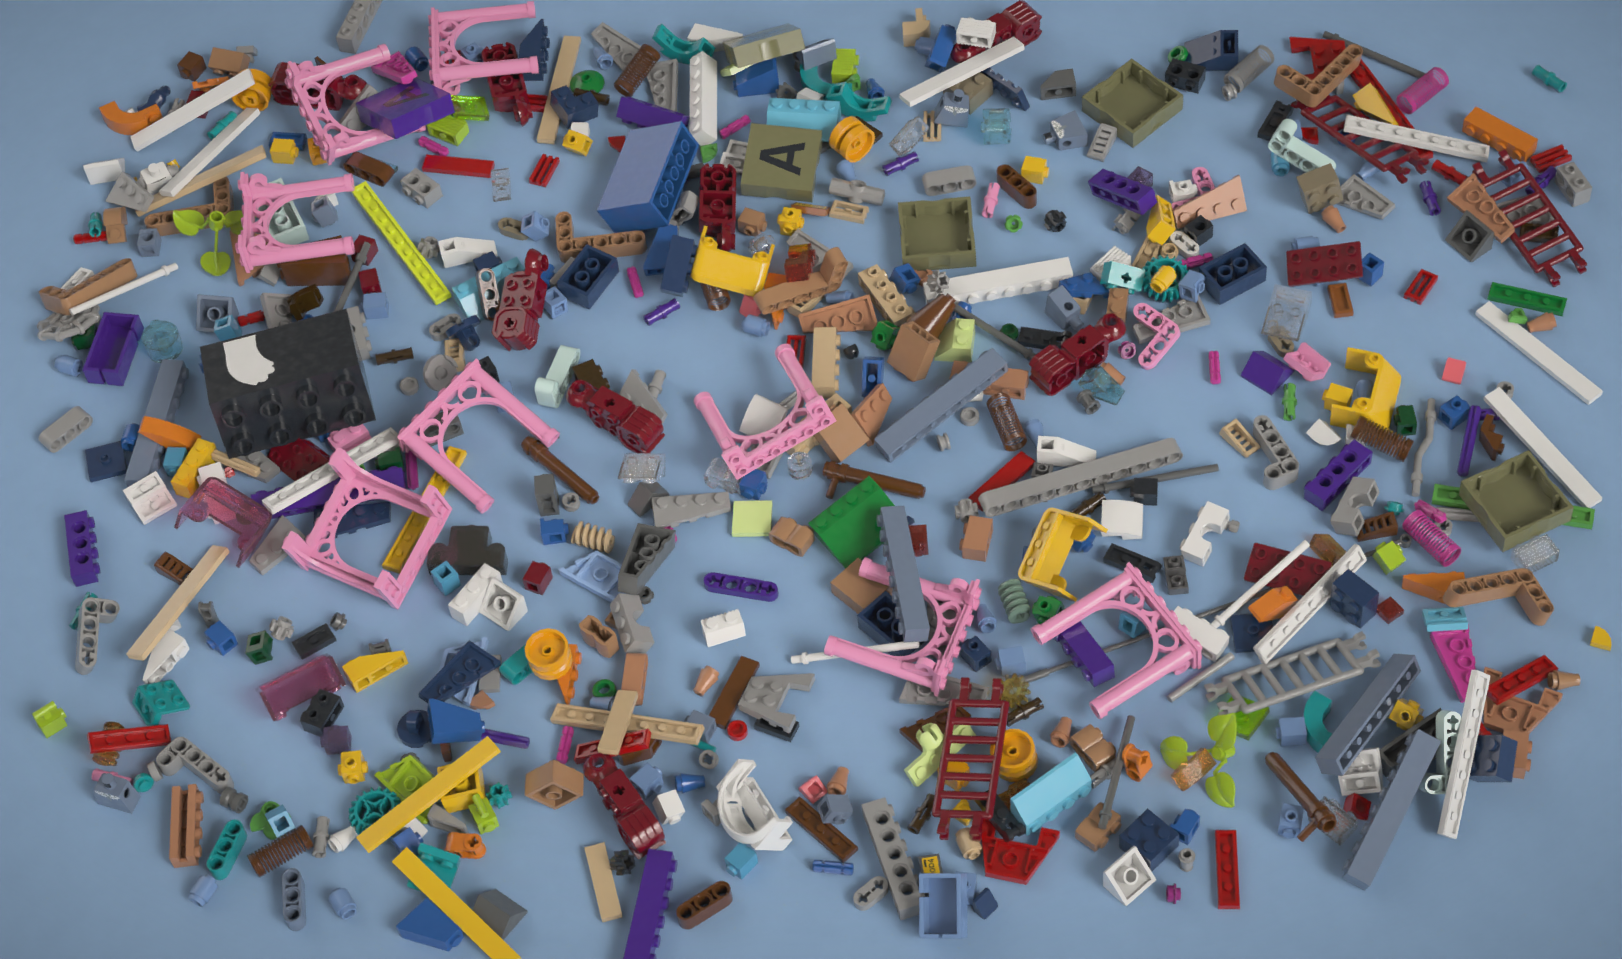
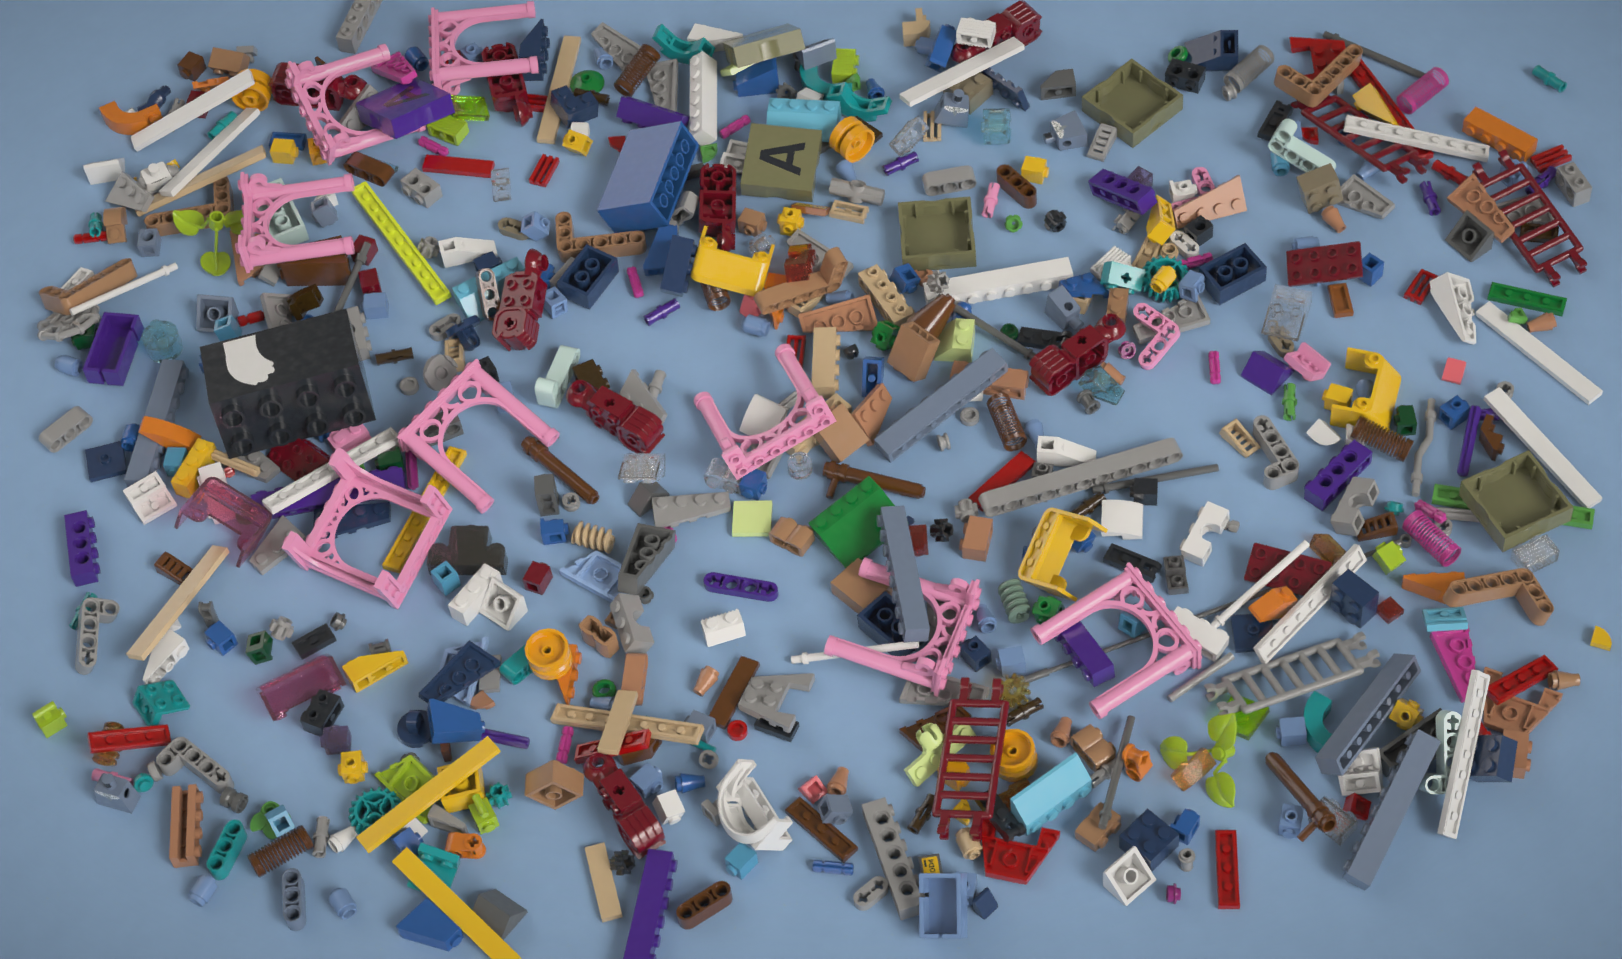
(941, 530): none -> black gear
(1455, 298): none -> white wedge

